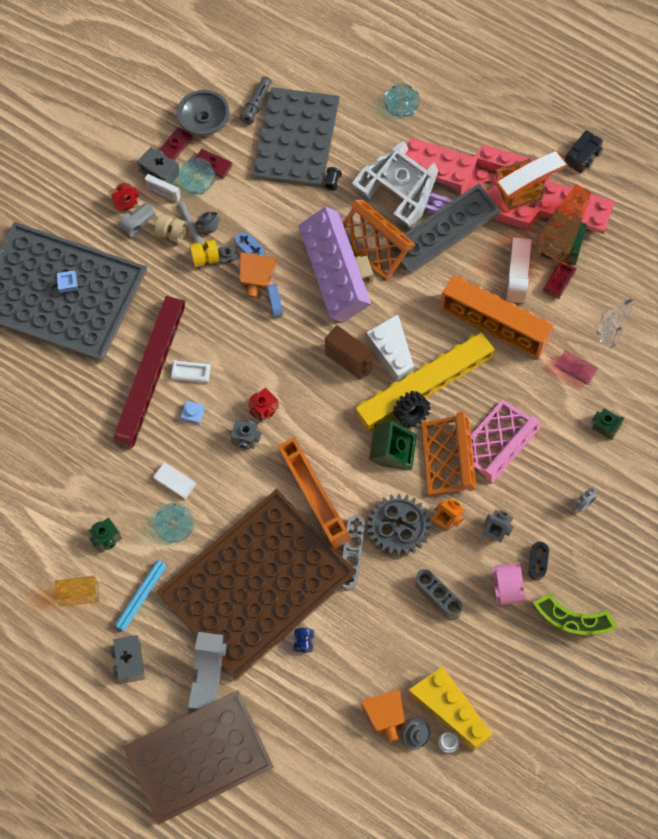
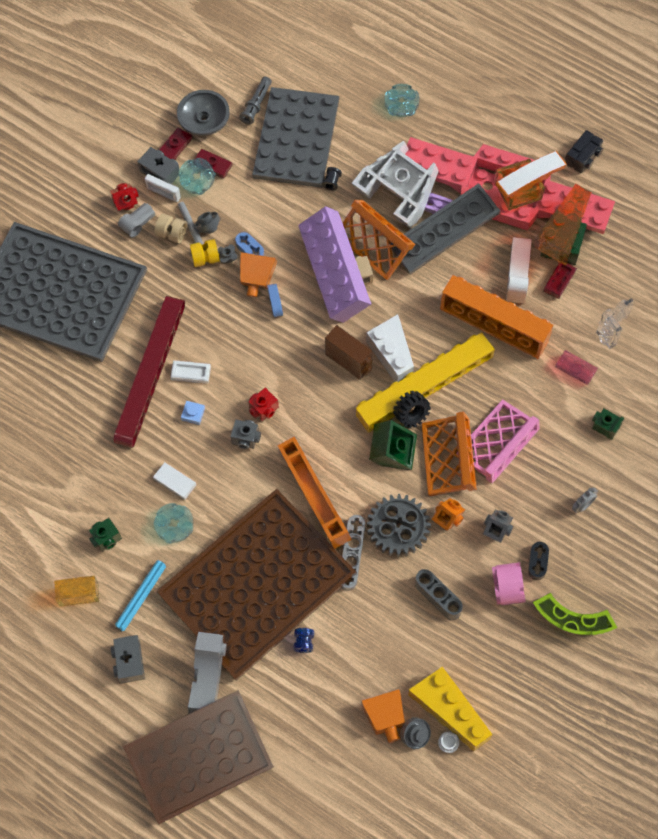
(67, 281): light blue plate -> none

